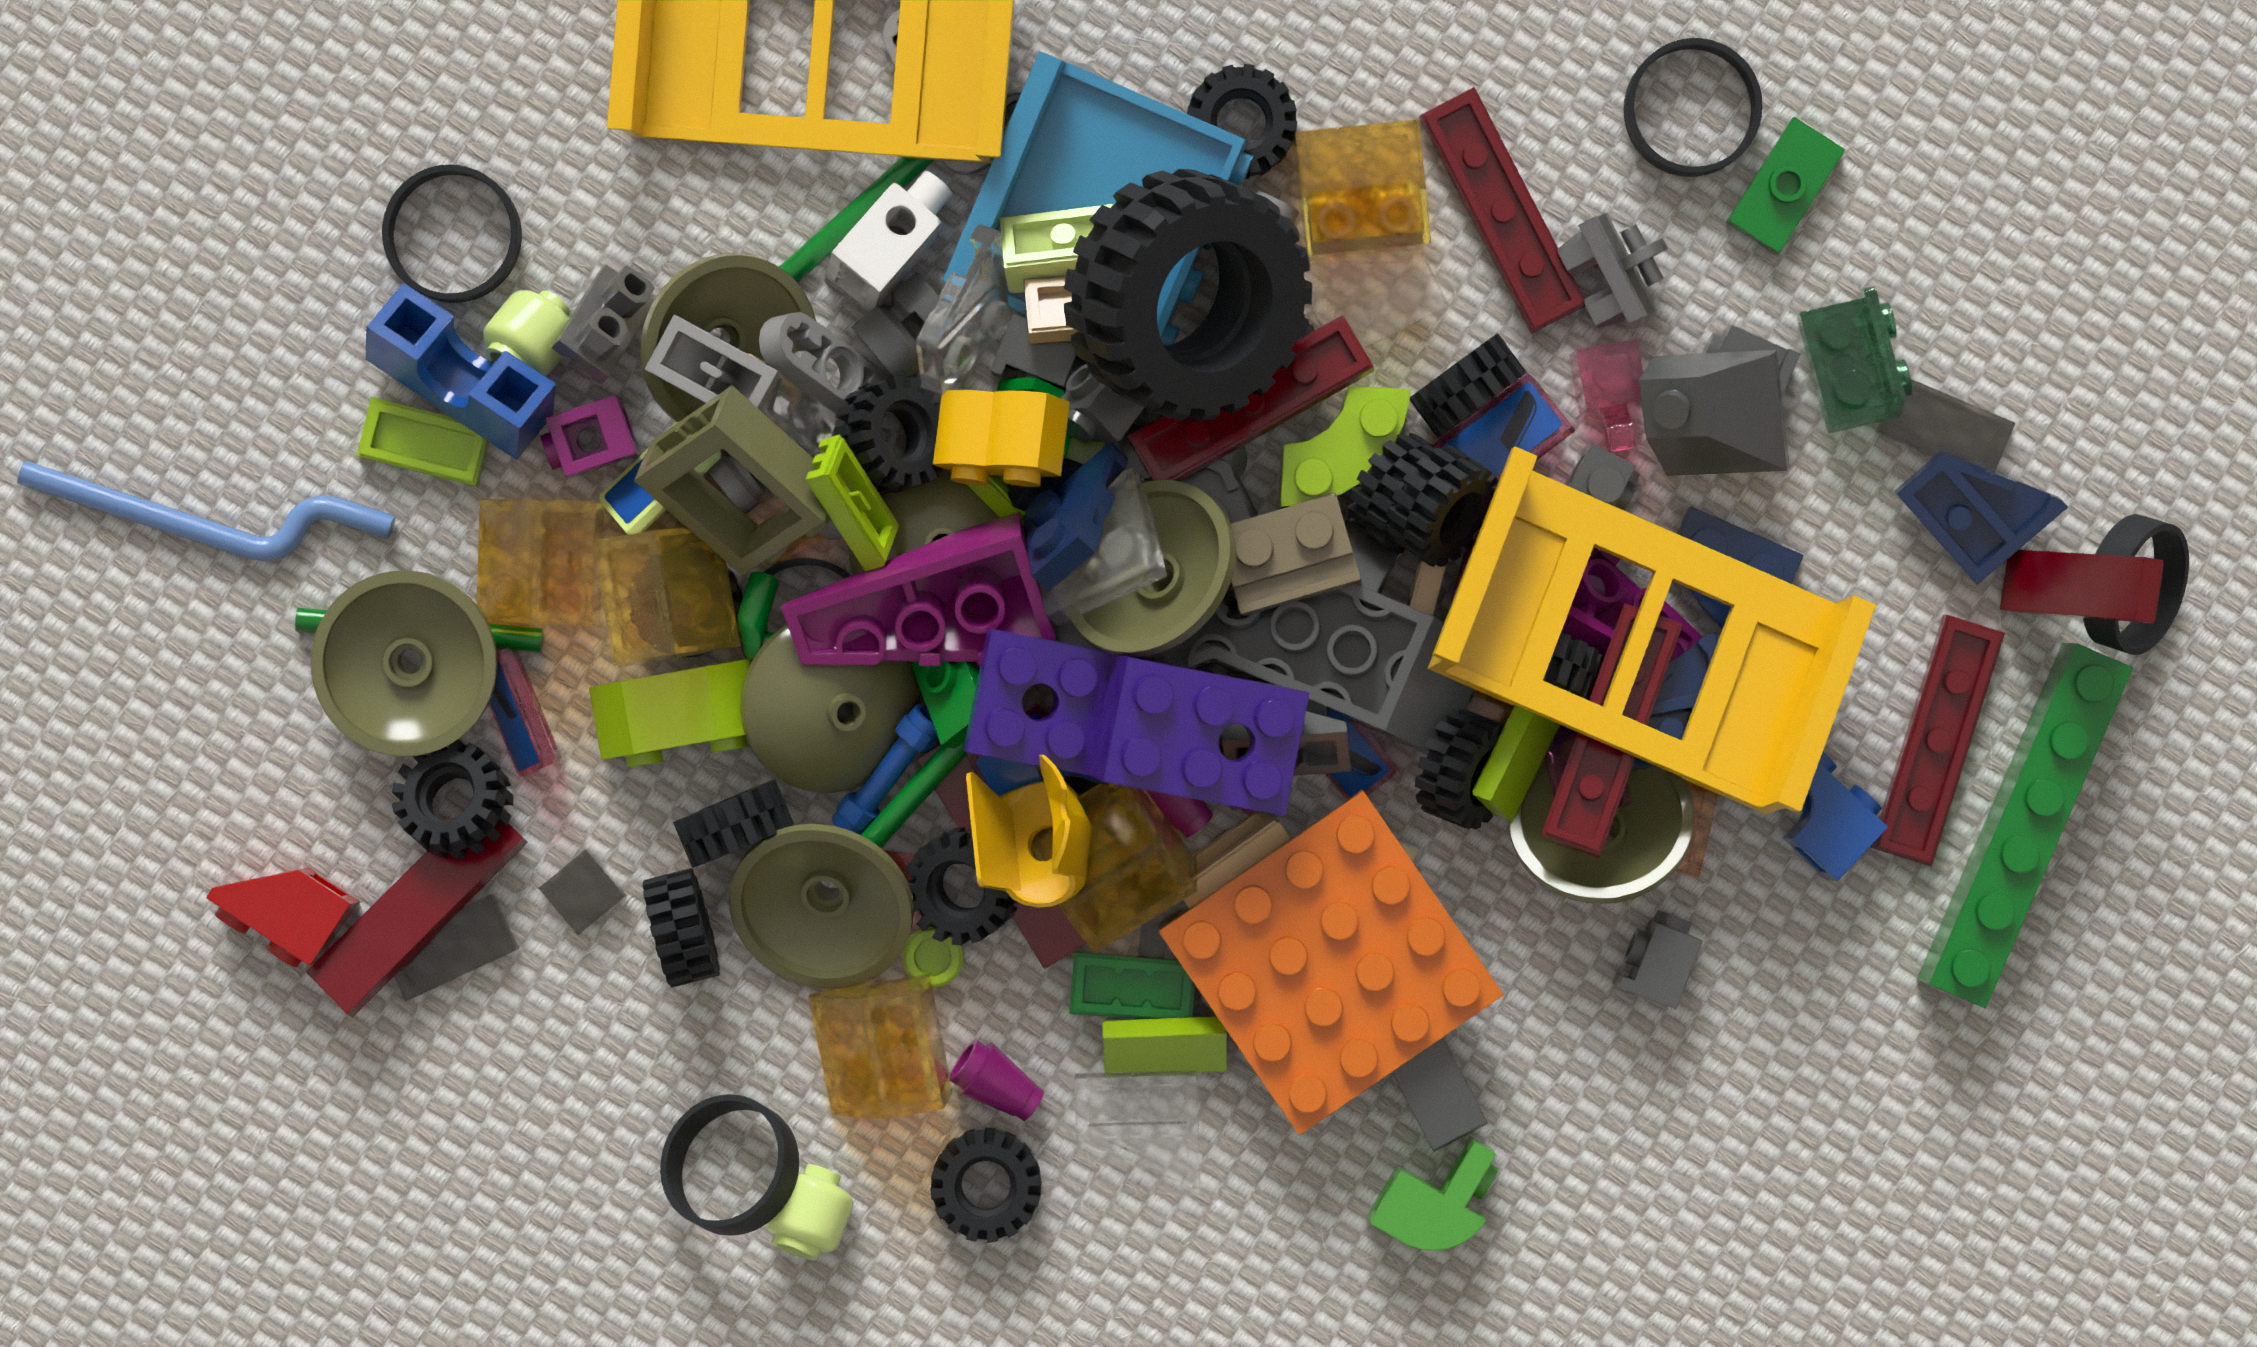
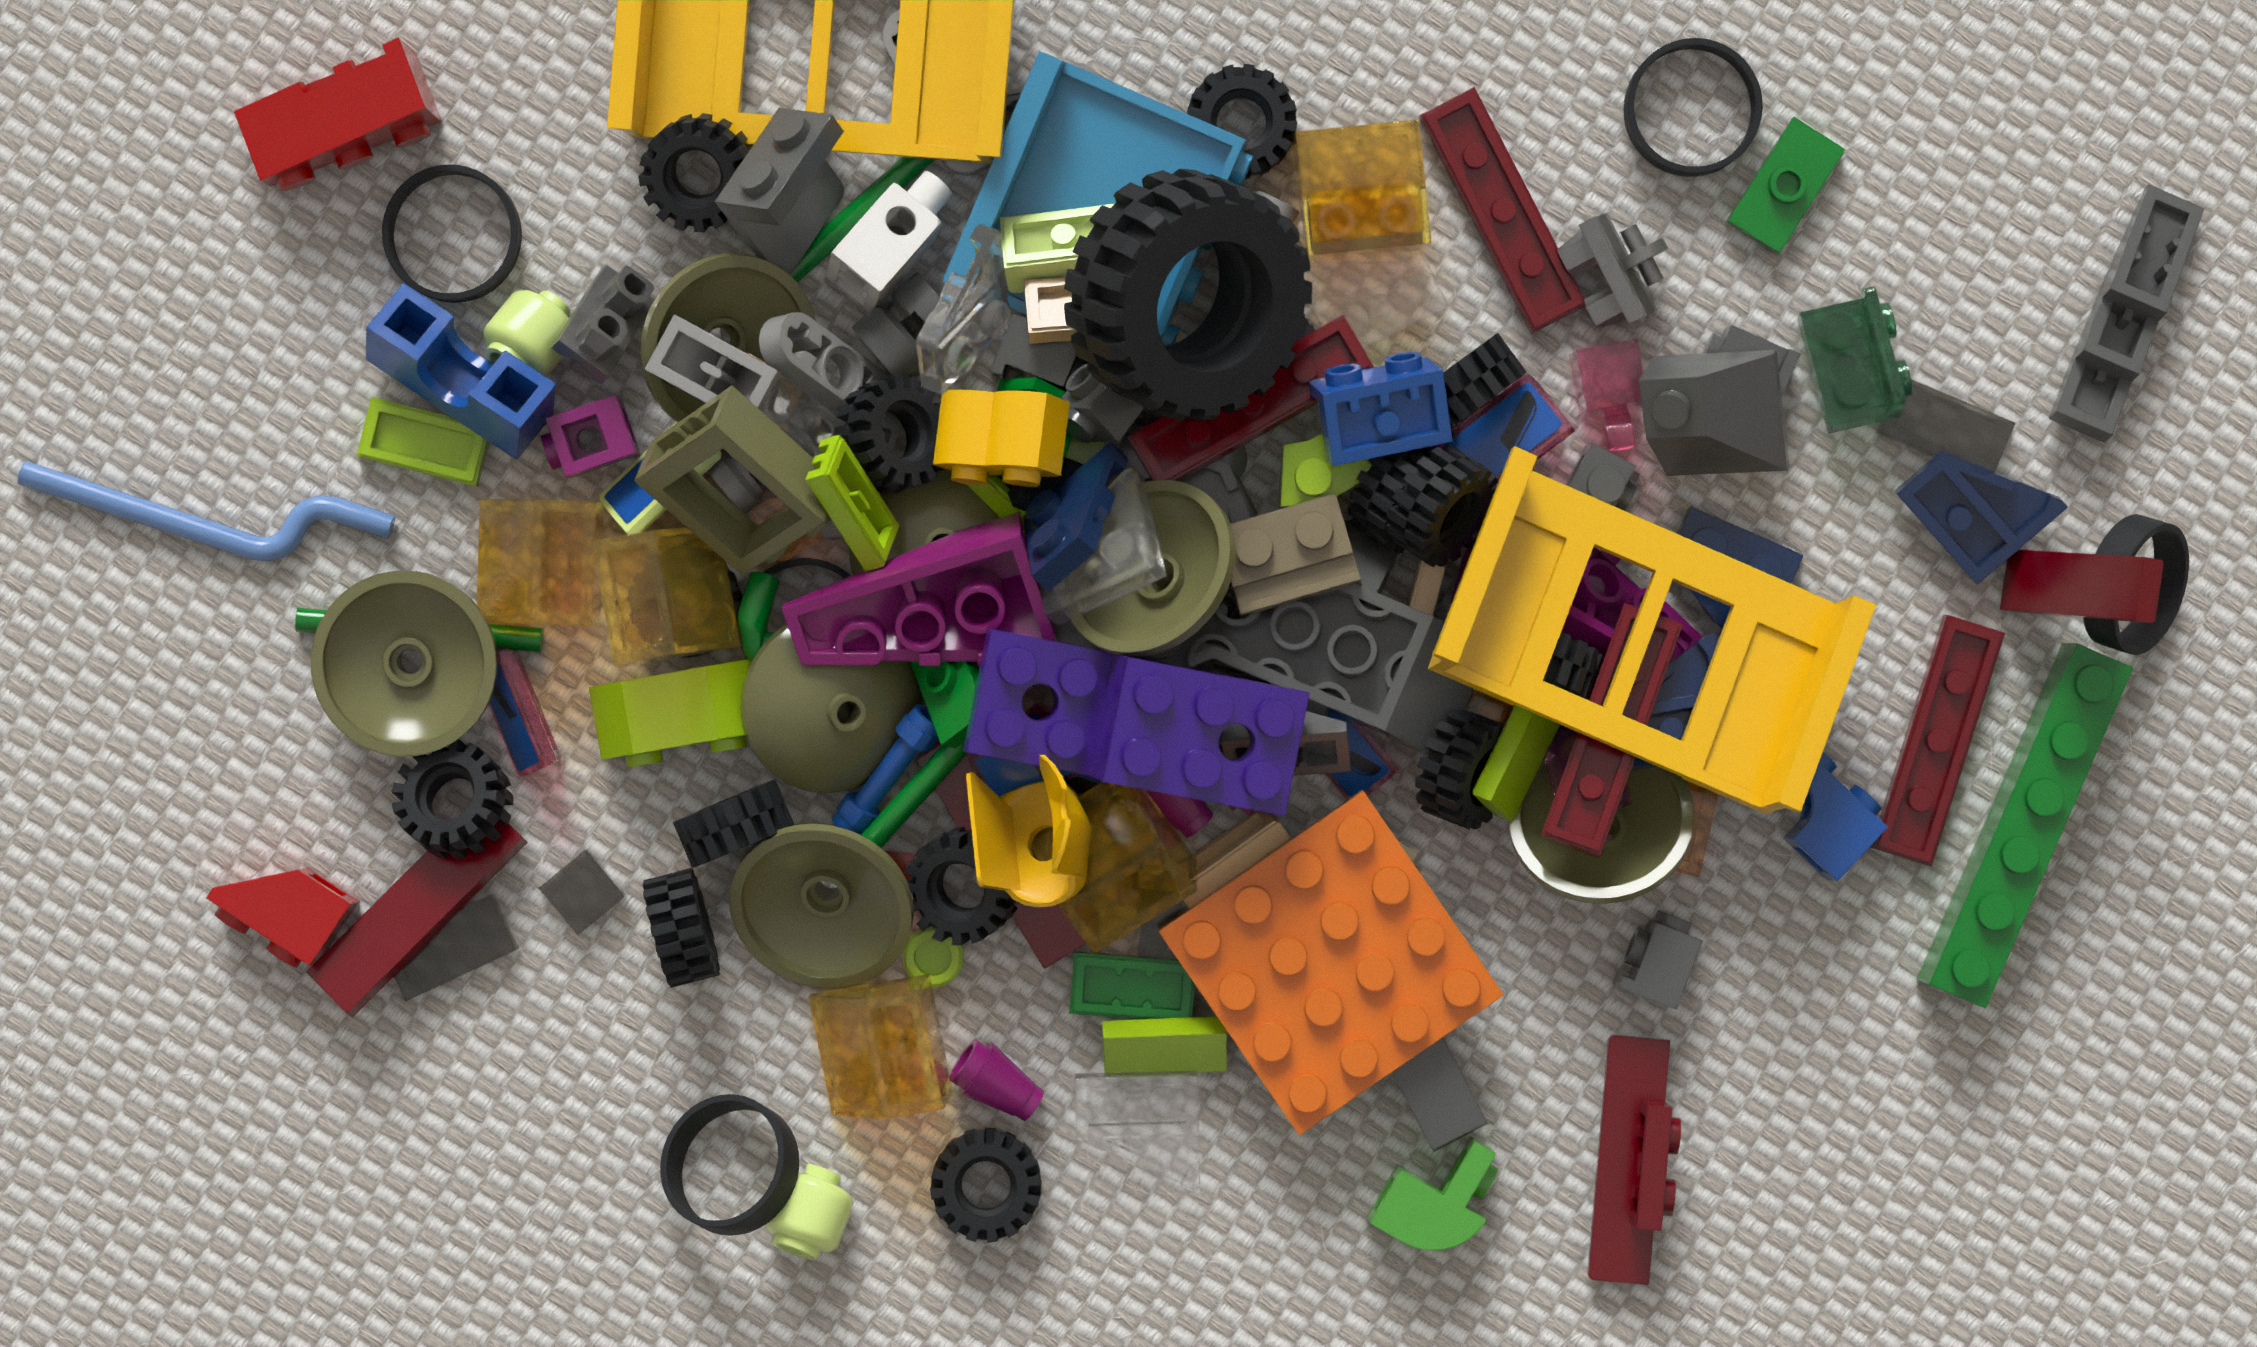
(339, 117): none -> red wedge
(661, 163): none -> black tyre
(785, 186): none -> dark grey bracket
(1382, 408): none -> blue bracket
(1632, 1160): none -> dark red bracket
(2126, 313): none -> dark grey slope

